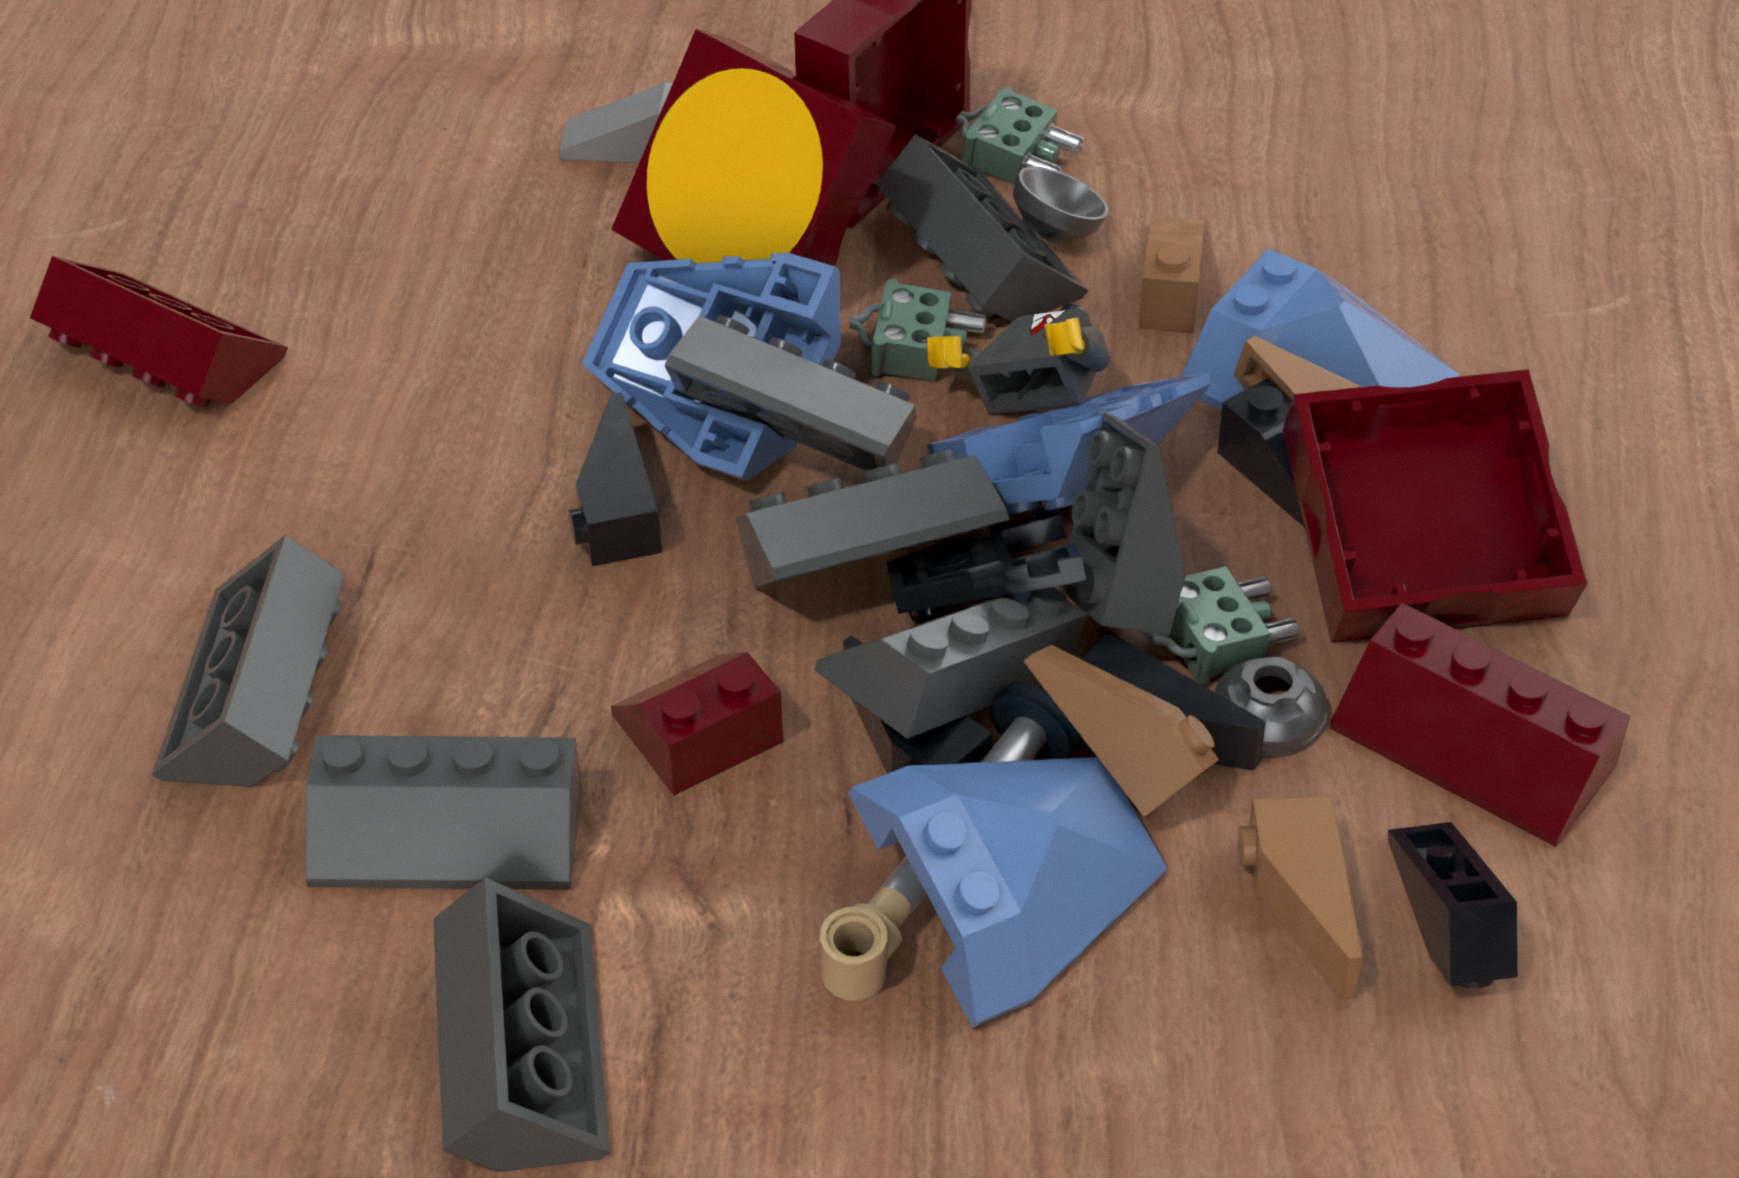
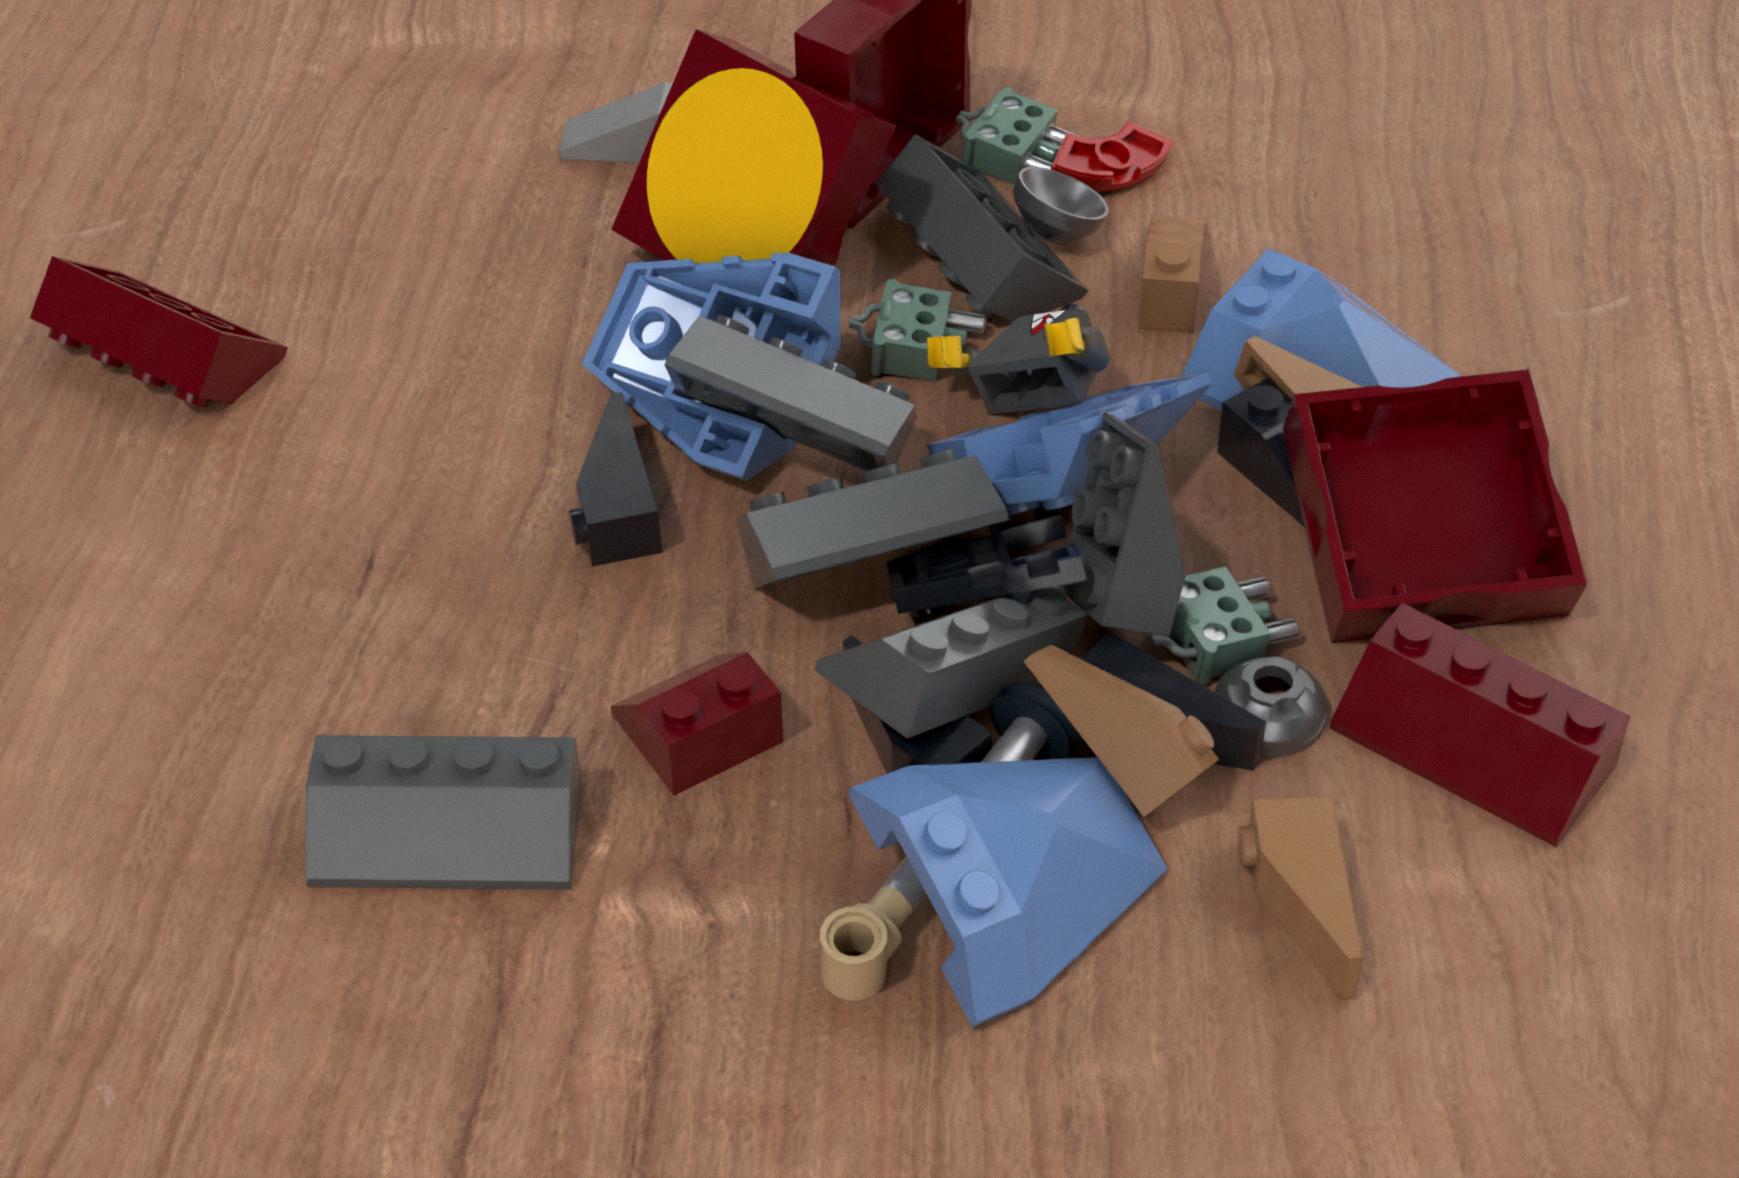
(252, 670): dark grey slope -> none
(517, 1033): dark grey slope -> none
(1113, 160): none -> red tile
(1458, 905): black slope -> none

